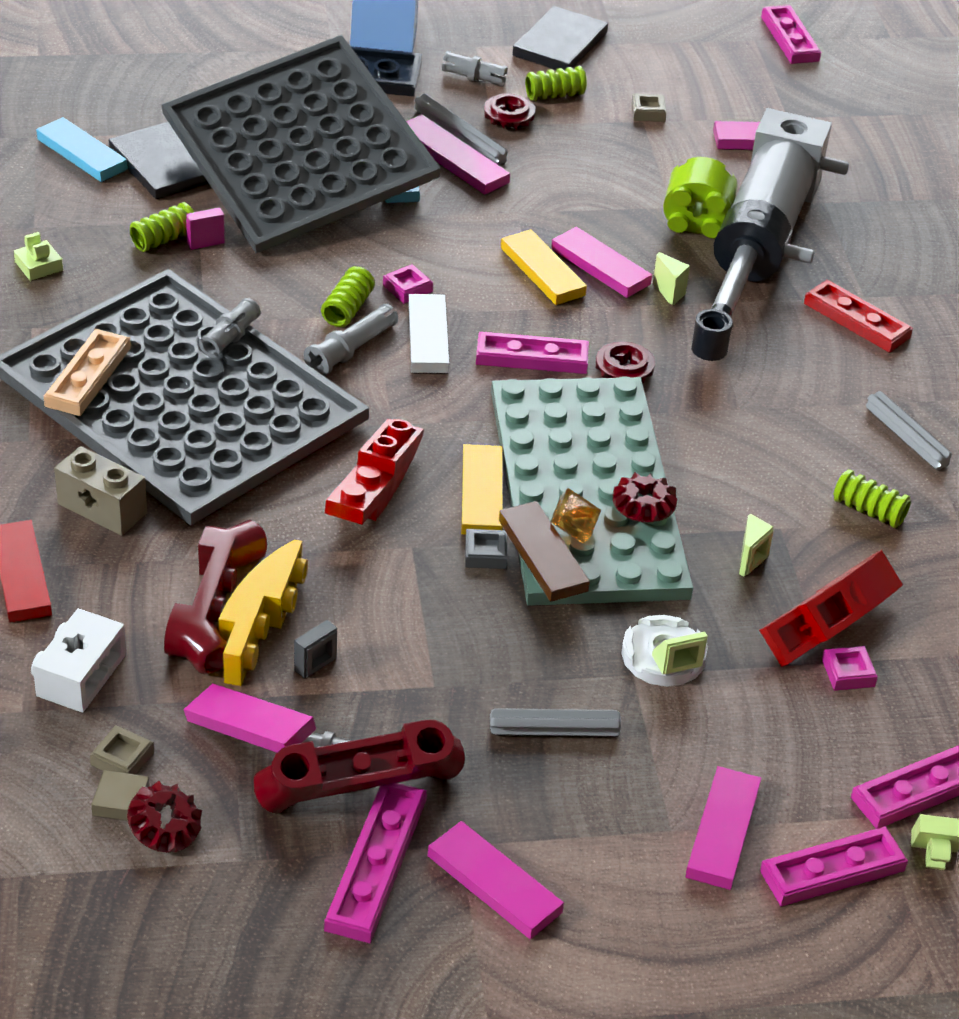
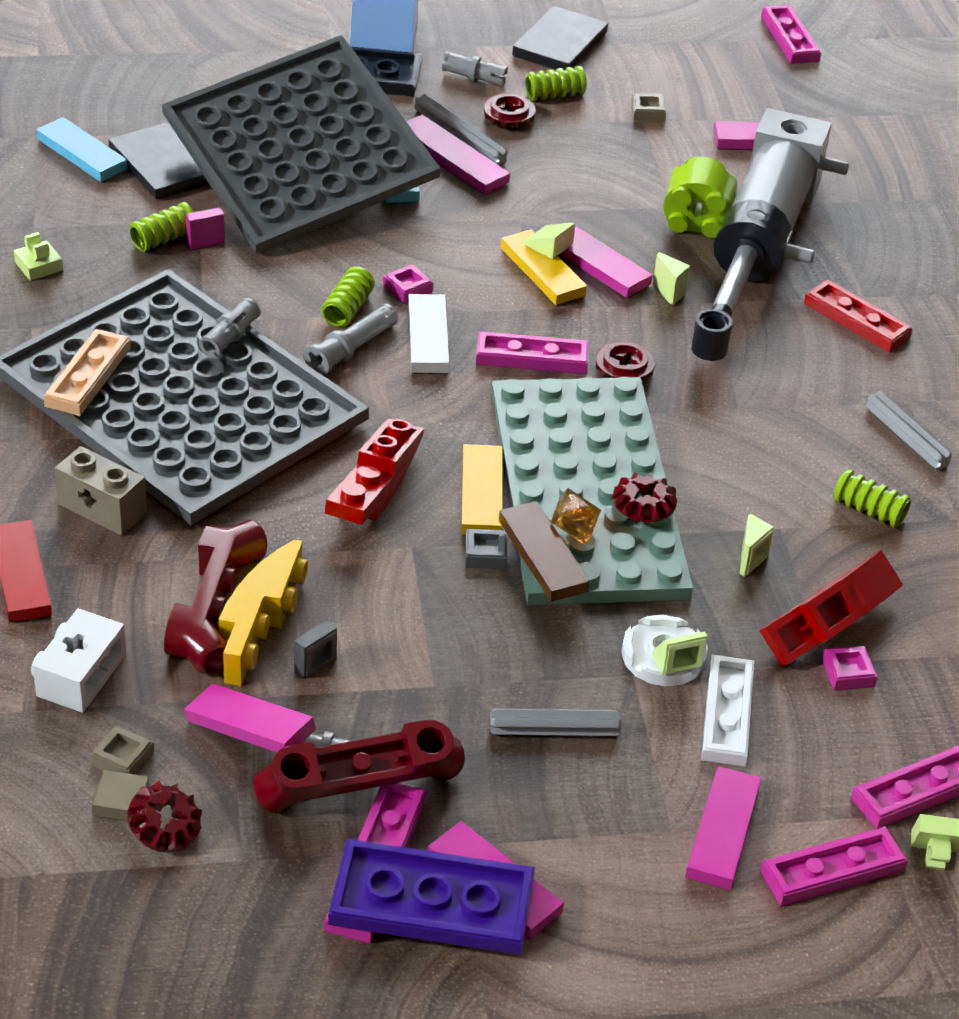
(432, 896): none -> dark purple tile
(552, 239): none -> yellowish green slope
(728, 710): none -> white tile

